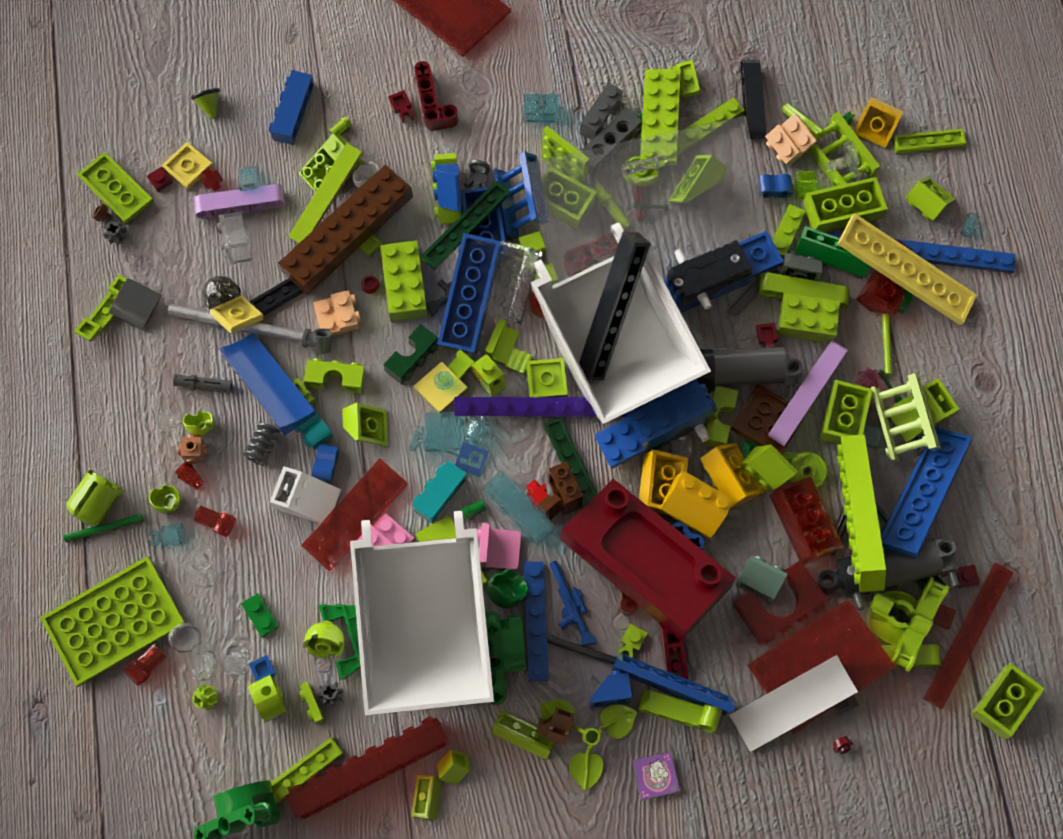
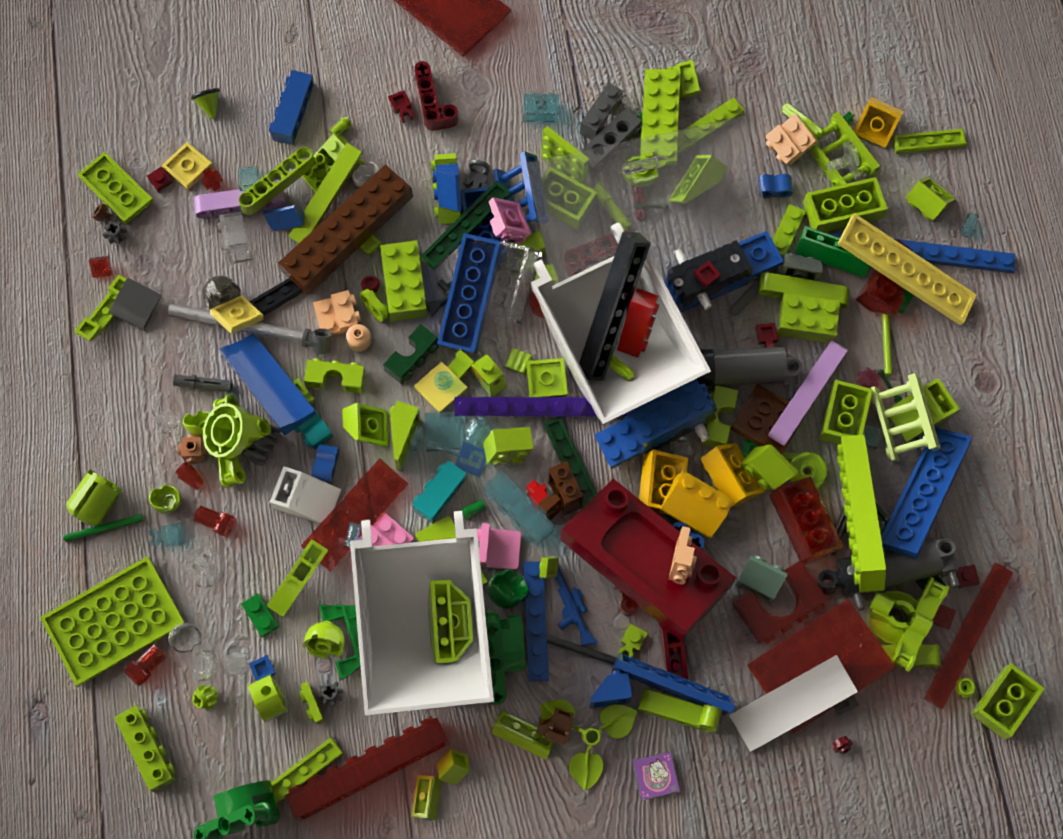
(100, 266): none -> clear red plate
(145, 748): none -> lime brick
(228, 433): none -> lime piece
(280, 173): none -> lime beam
(284, 217): none -> blue slope
(297, 578): none -> lime slope
(353, 533): none -> clear light blue pin
(358, 337): none -> light nougat head
(373, 305): none -> lime plate
(404, 421): none -> lime slope
(448, 621): none -> lime wedge
(501, 342): lime panel -> none
(508, 220): none -> bright pink plate
(508, 446): none -> lime piece
(548, 567): none -> lime plate
(621, 368): none -> lime axle
(637, 323): none -> red brick
(683, 558): none -> light nougat plate
(707, 274): none -> dark red plate
(753, 98): black beam -> none
(805, 182): clear neon green brick -> none
(970, 687): none -> lime plate

